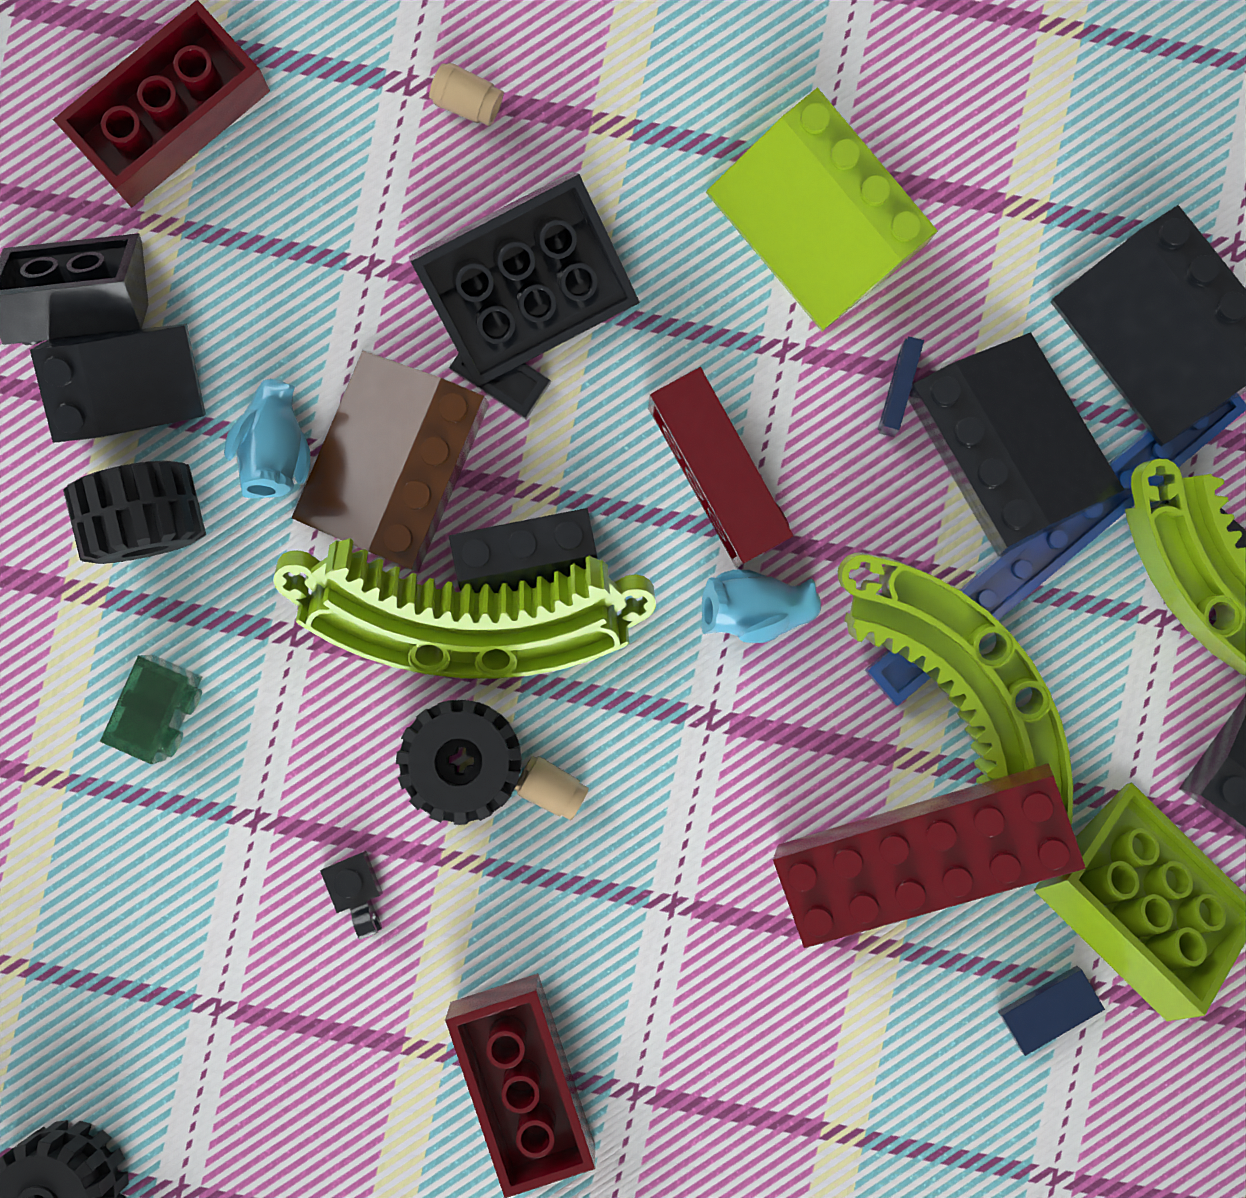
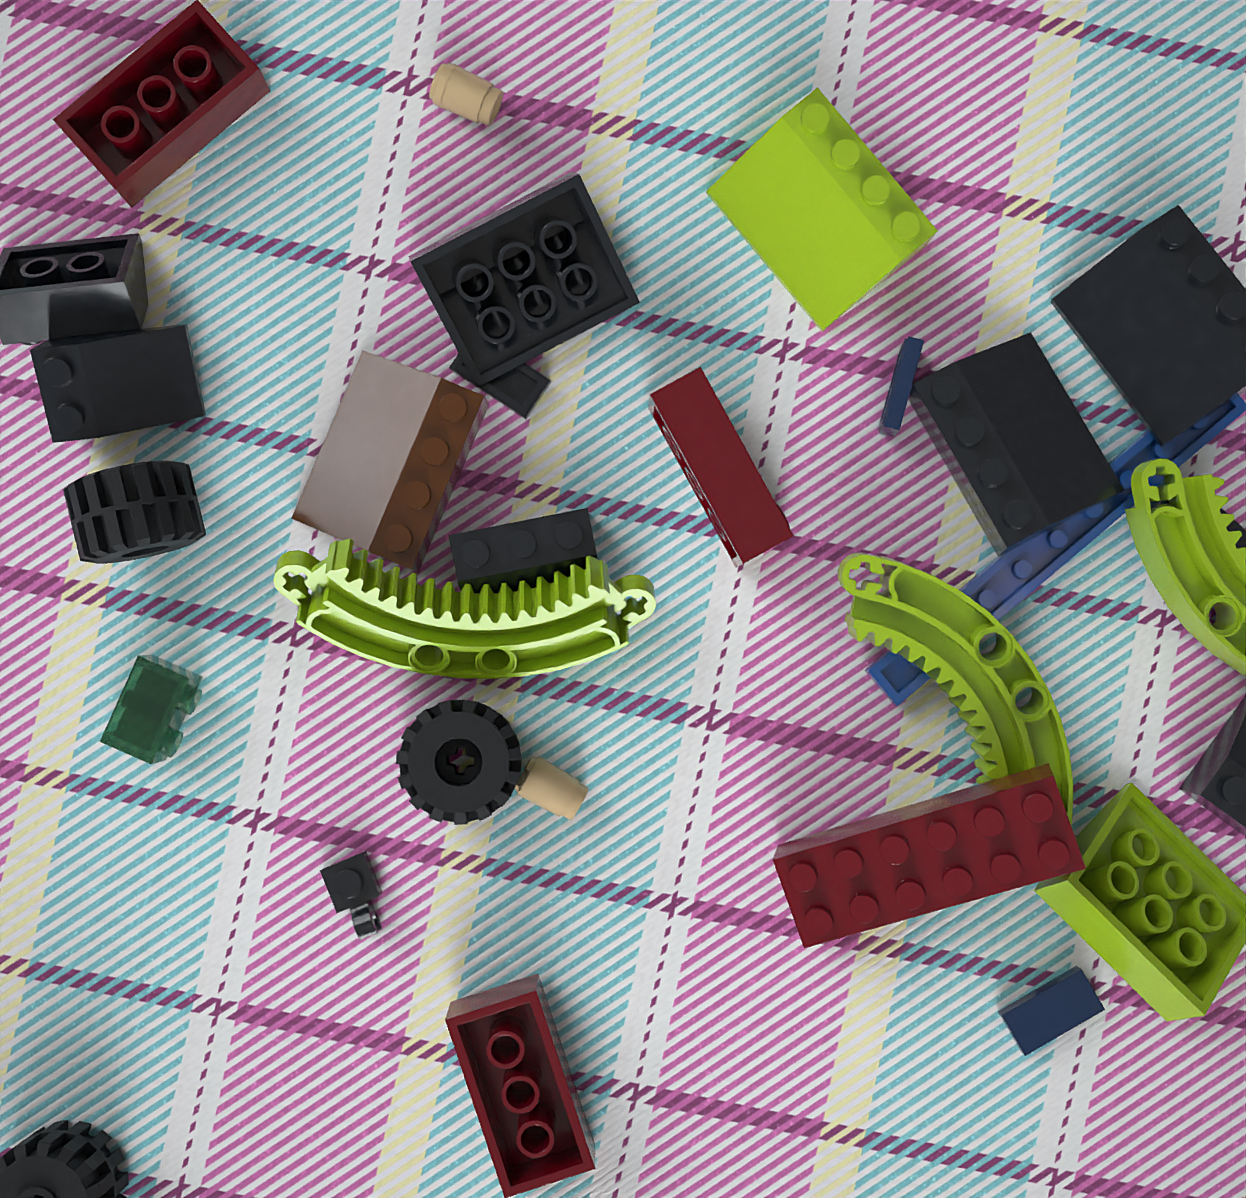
(269, 443): medium azure animal -> none
(756, 605): medium azure animal -> none

